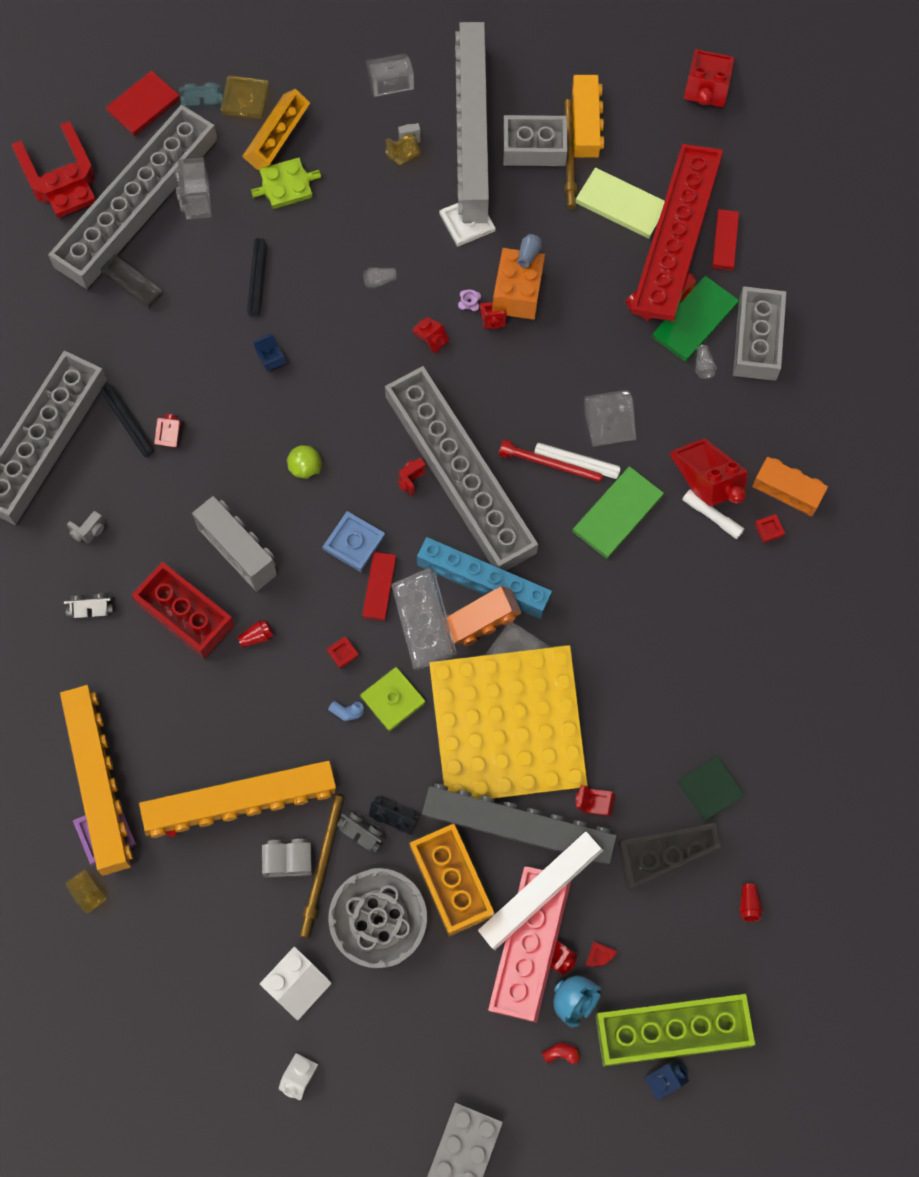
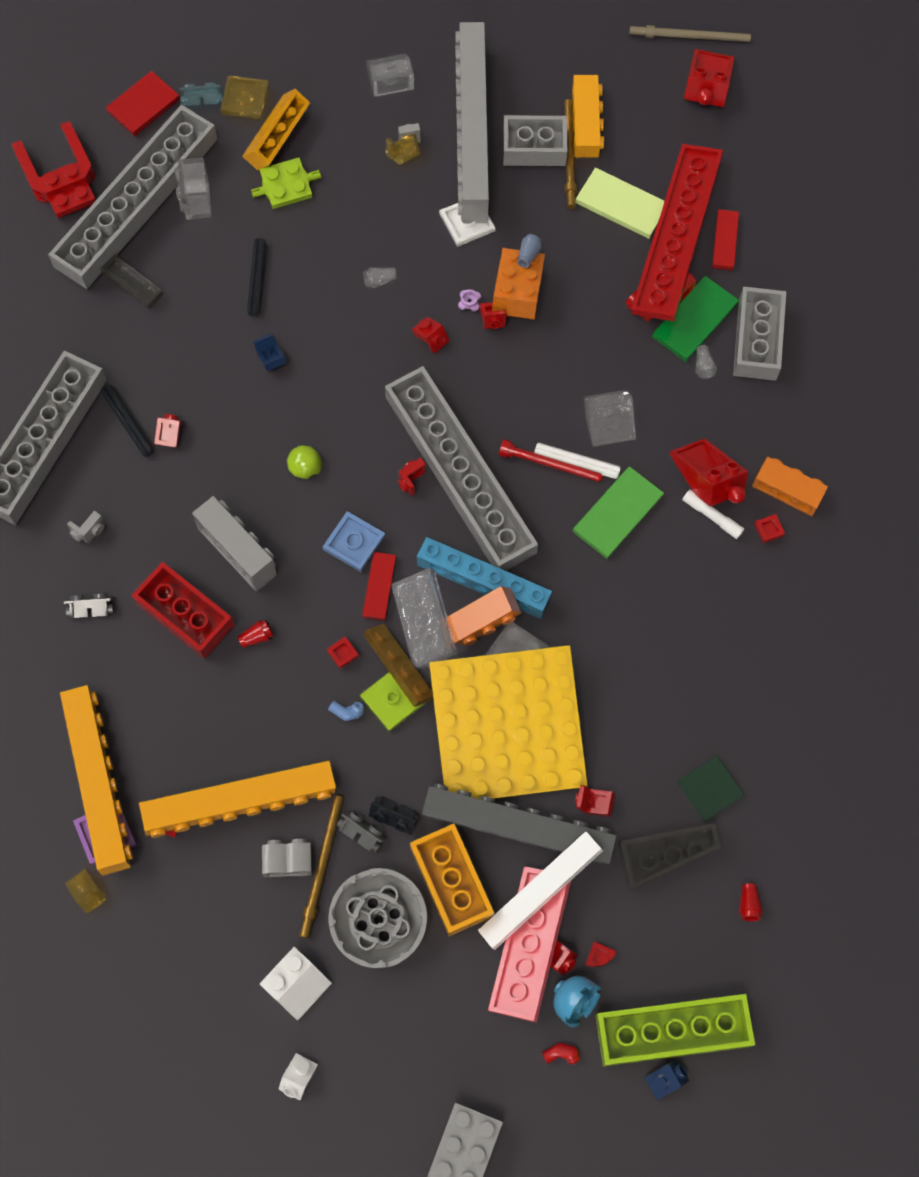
(398, 665): none -> pearl gold plate
(650, 31): none -> dark tan bar

